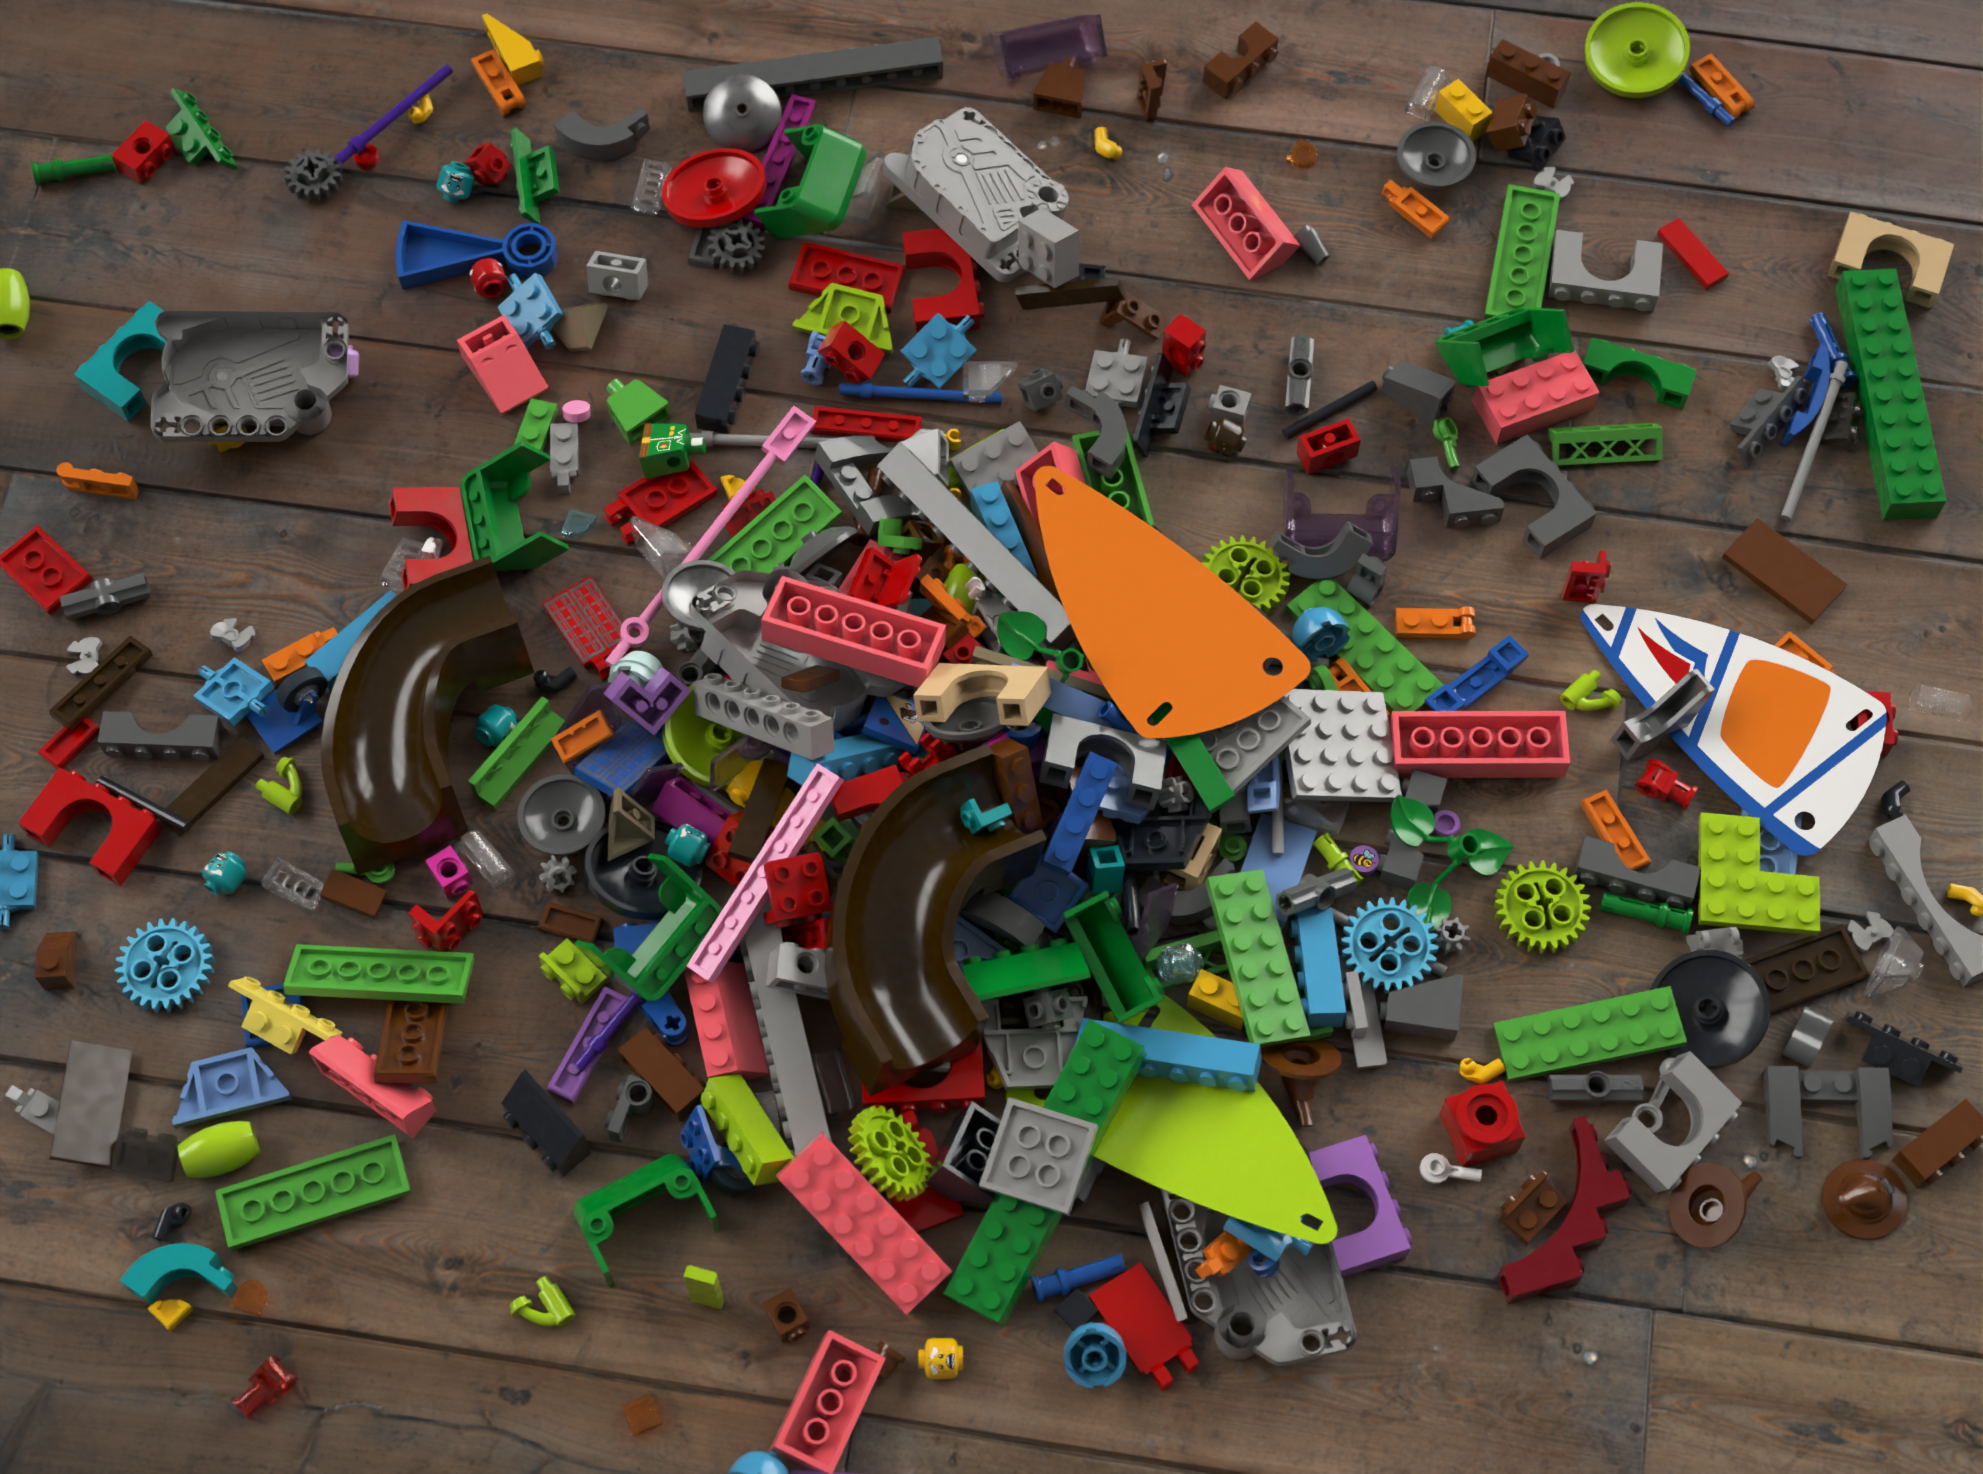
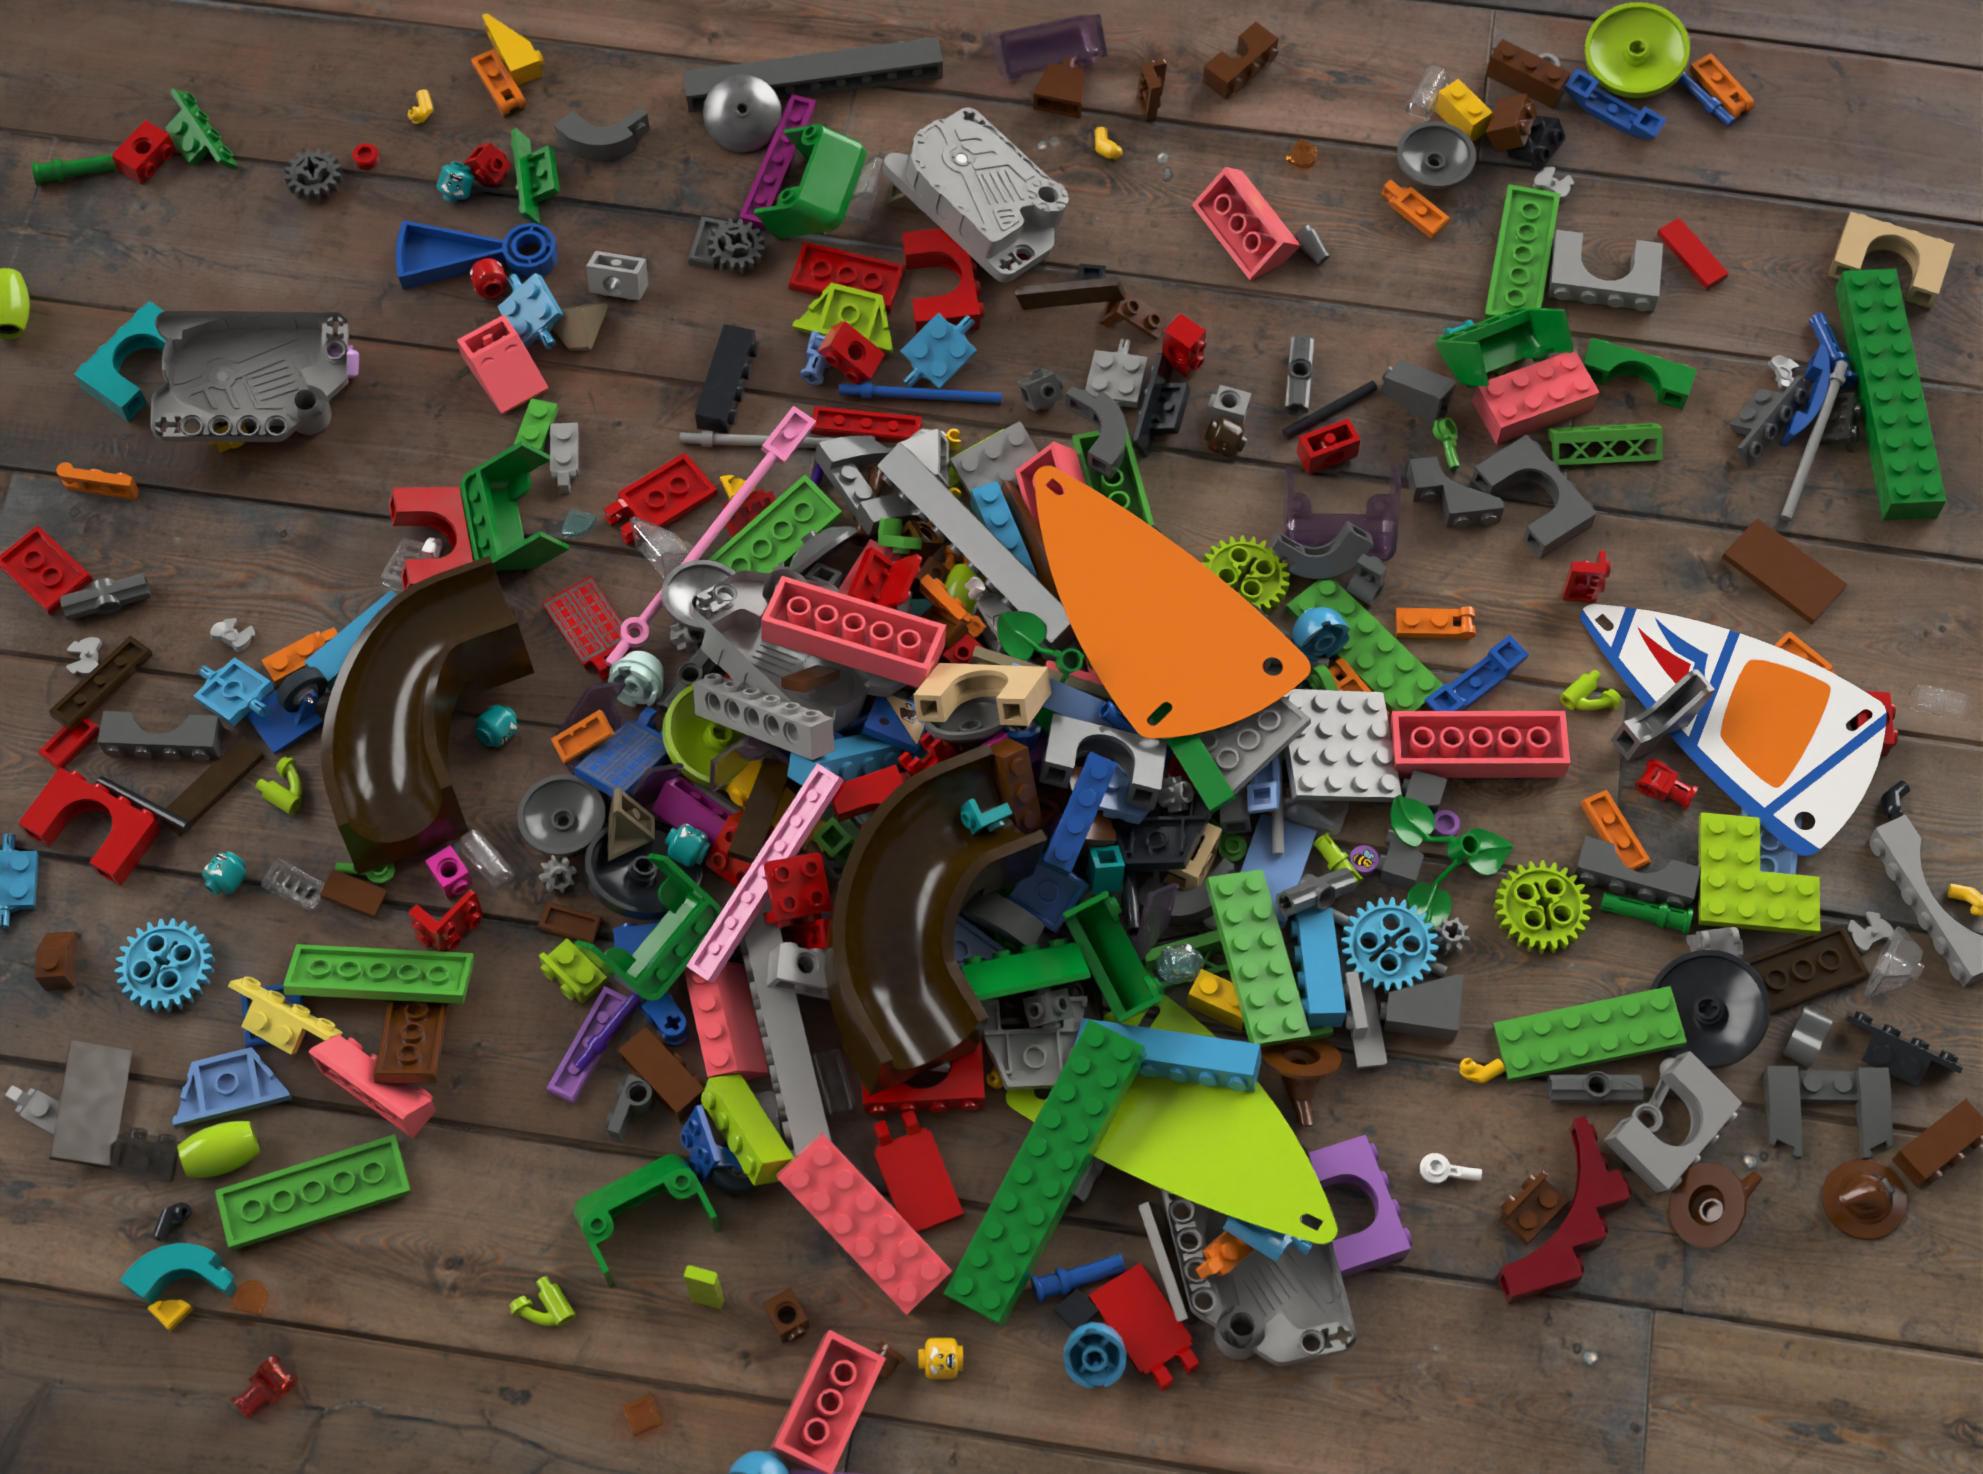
(358, 143): dark purple bar -> none
(516, 755): bright green fence -> none
(544, 1125): black slope -> none
(554, 683): black arm -> none
(576, 411): bright pink tile -> none
(634, 407): bright green torso -> none
(650, 166): clear slope -> none
(651, 704): medium lavender brick -> none
(668, 449): green torso -> none
(714, 187): red dish -> none
(889, 1153): lime gear -> none
(964, 1156): black slope -> none
(984, 379): clear slope -> none
(1038, 1156): light grey plate -> none
(1048, 247): light grey brick -> none
(1270, 1267): blue bush -> none
(1482, 1124): red piece -> none
(1611, 110): none -> blue slope

